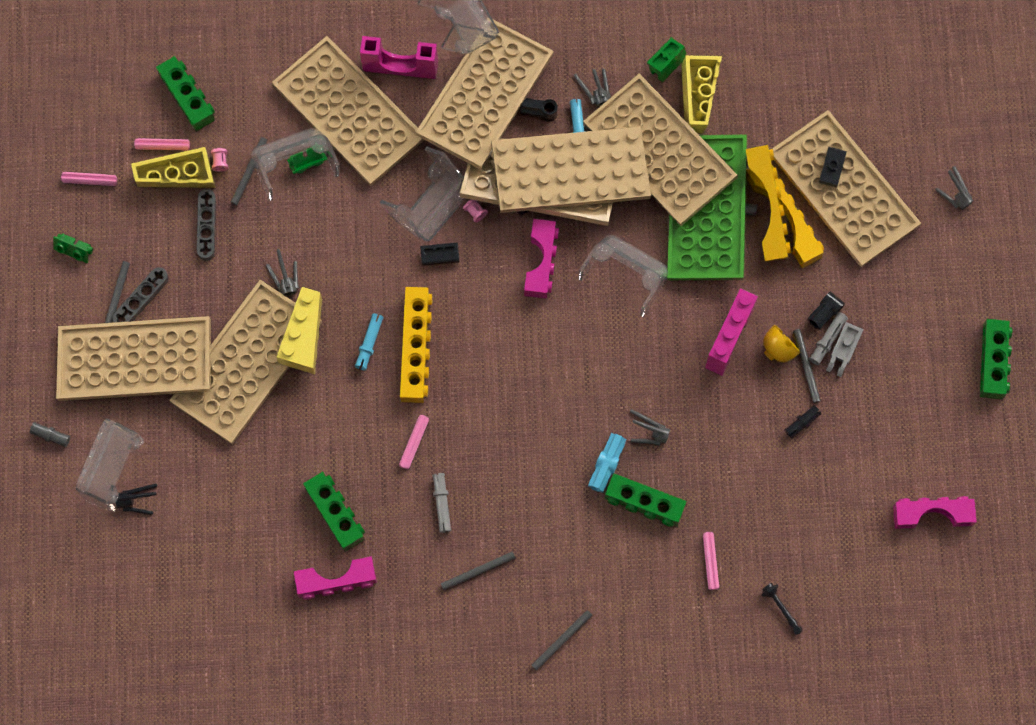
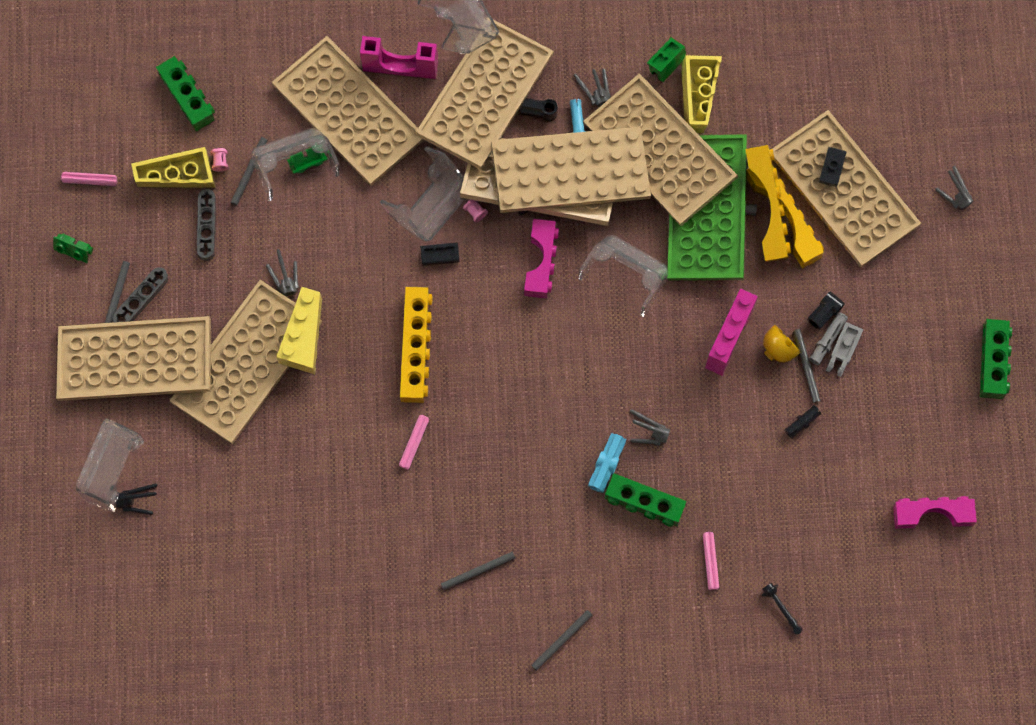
(49, 434): dark grey pin -> none
(162, 144): bright pink axle -> none
(348, 538): green brick -> none
(360, 574): dark pink arch -> none
(366, 349): medium azure pin -> none
(441, 502): light grey pin -> none

